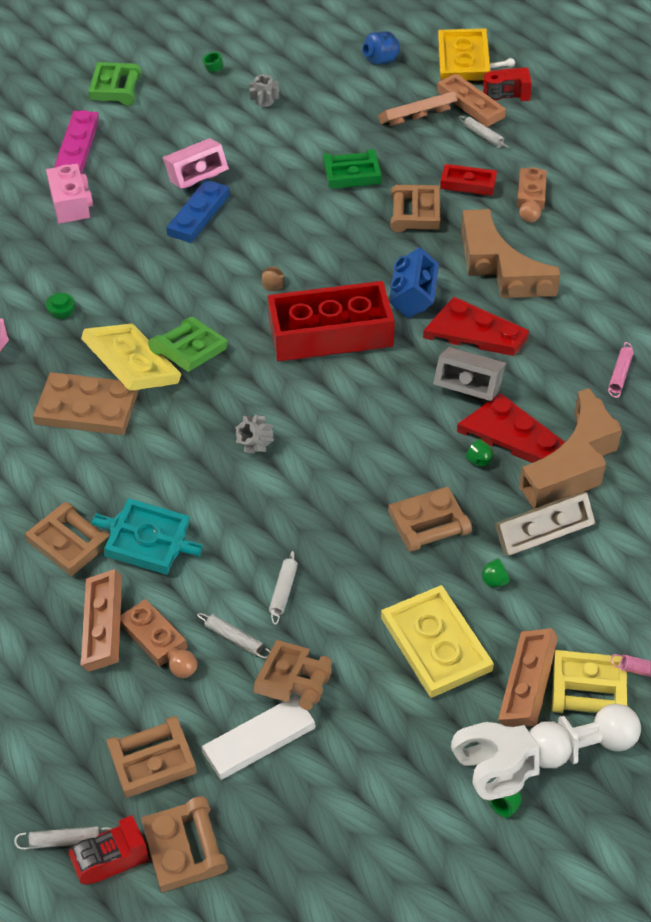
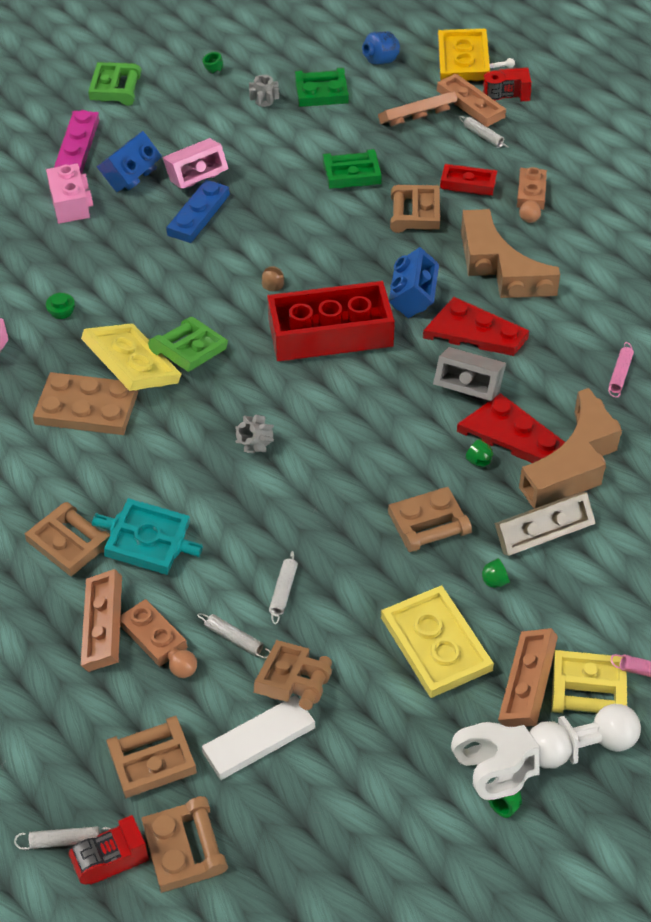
(129, 162): none -> blue brick
(315, 92): none -> green plate

